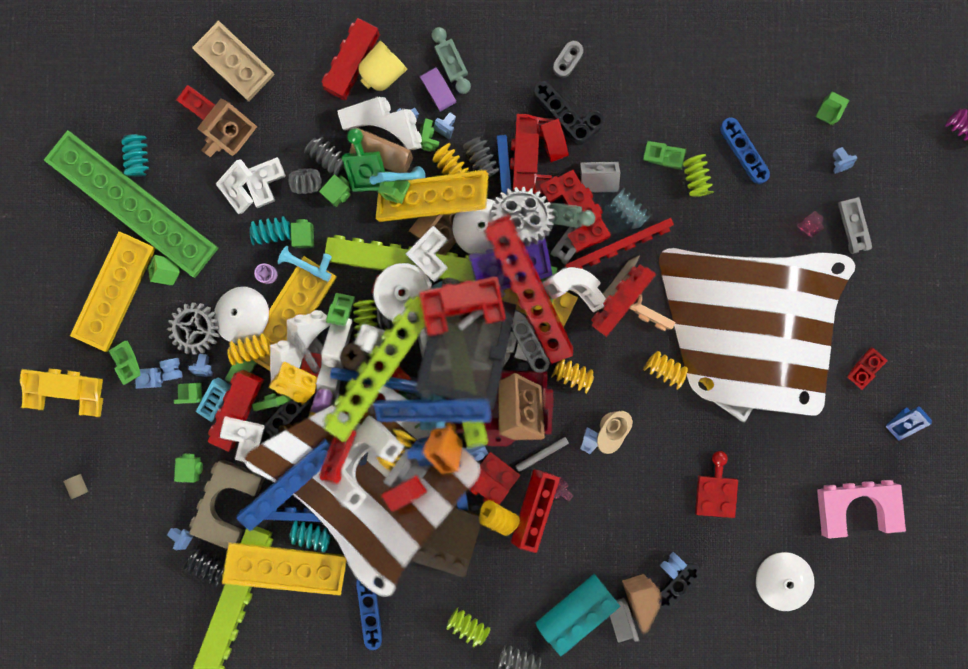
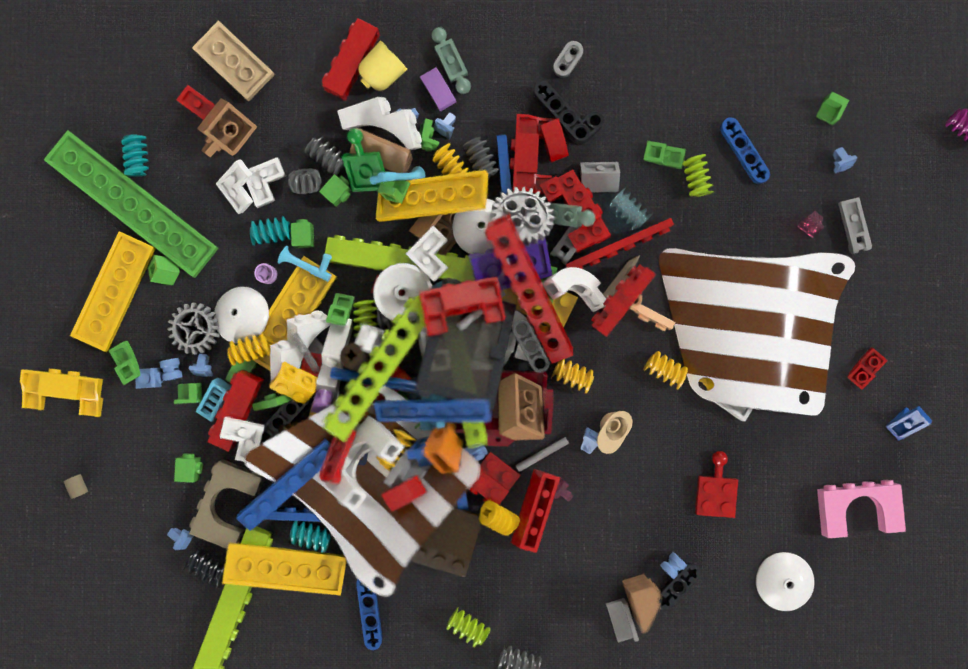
(577, 615): teal brick -> none

